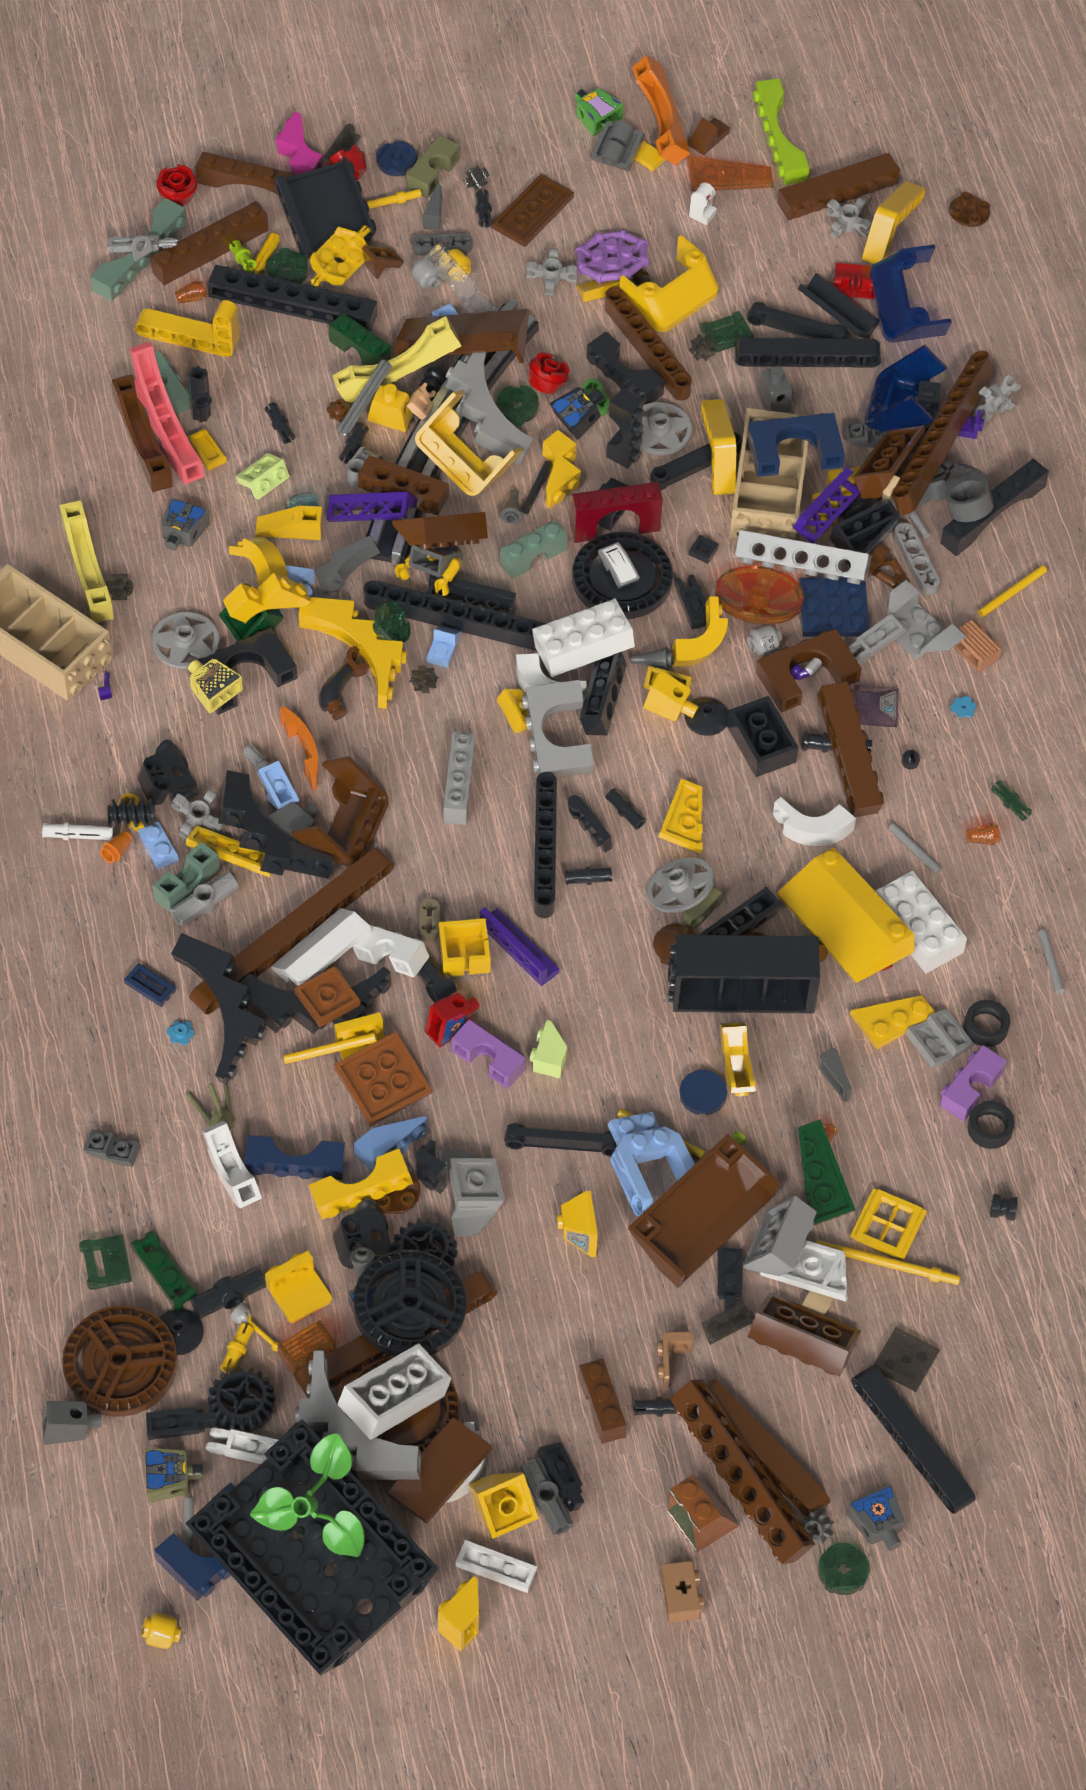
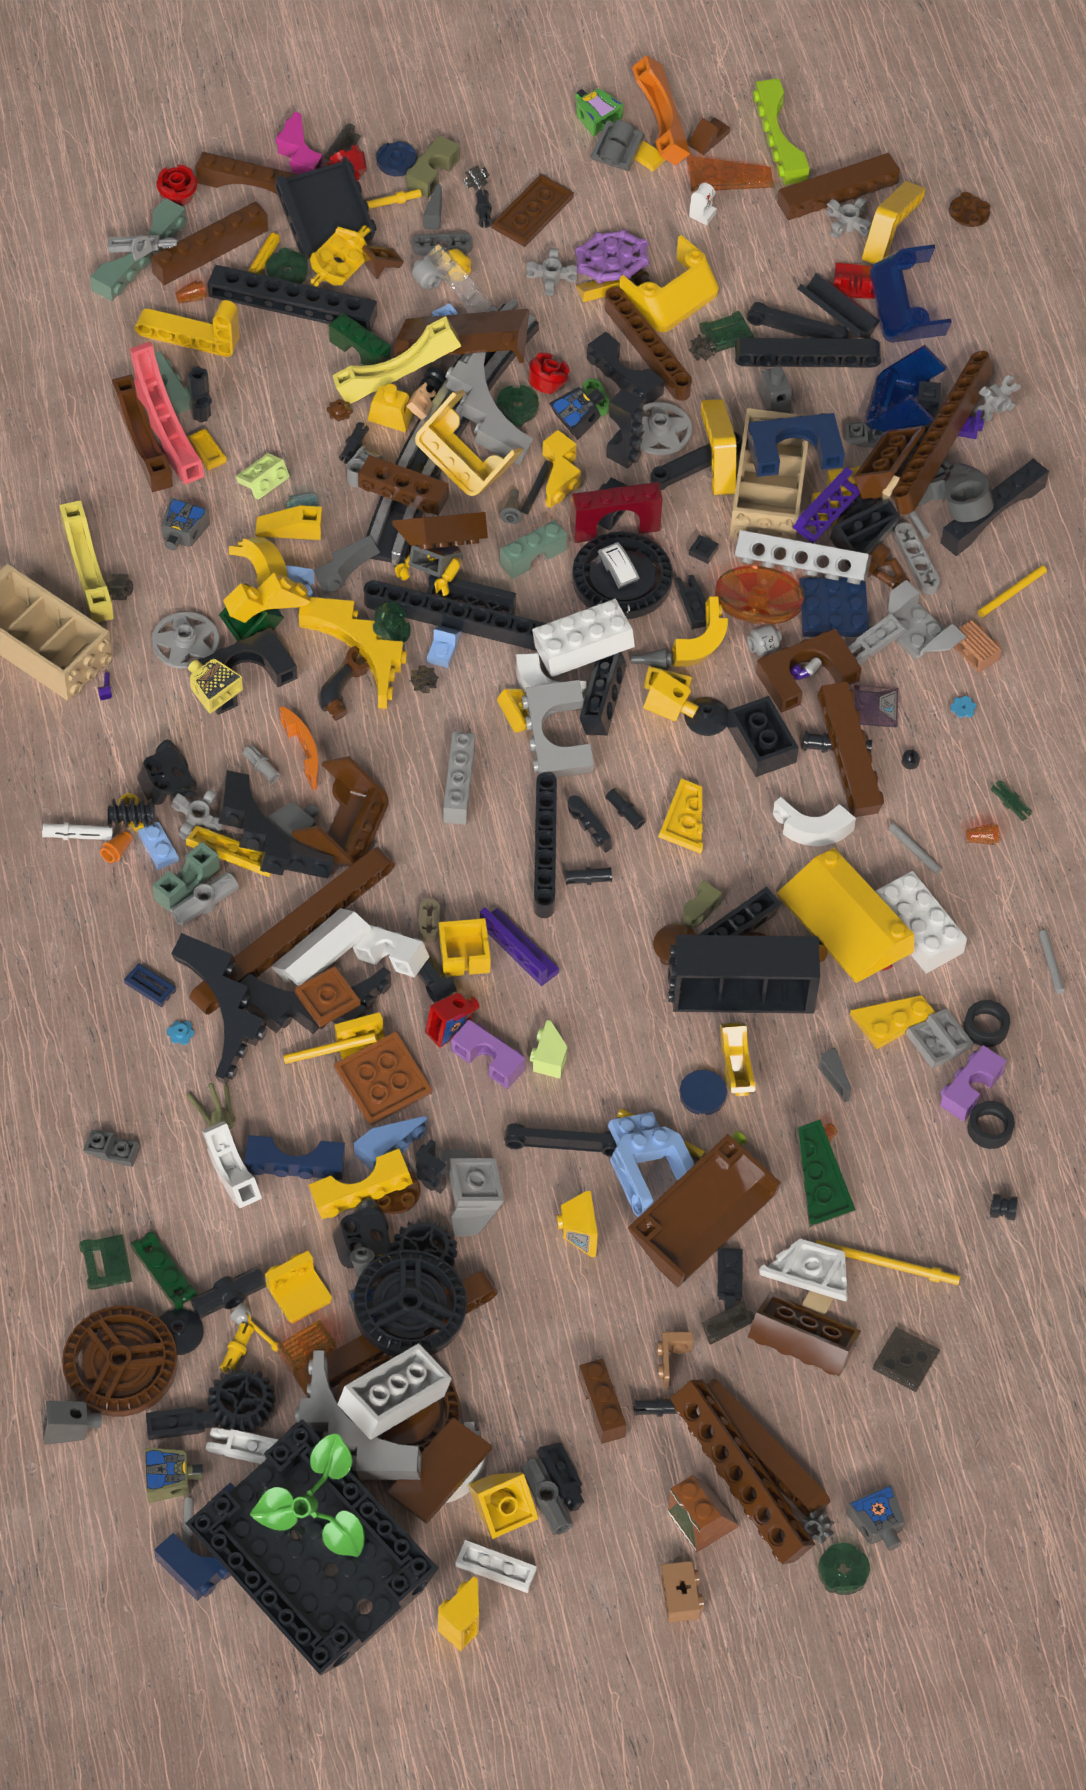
(161, 1630): yellow head -> none
(242, 255): lime pin -> none
(277, 785): light blue slope -> none
(279, 423): black pin -> none
(364, 397): dark grey axle -> none
(370, 502): dark purple fence -> none
(680, 884): light grey wheel -> none
(780, 1237): light grey slope -> none
(888, 1224): yellow piece -> none
(913, 1439): black beam -> none

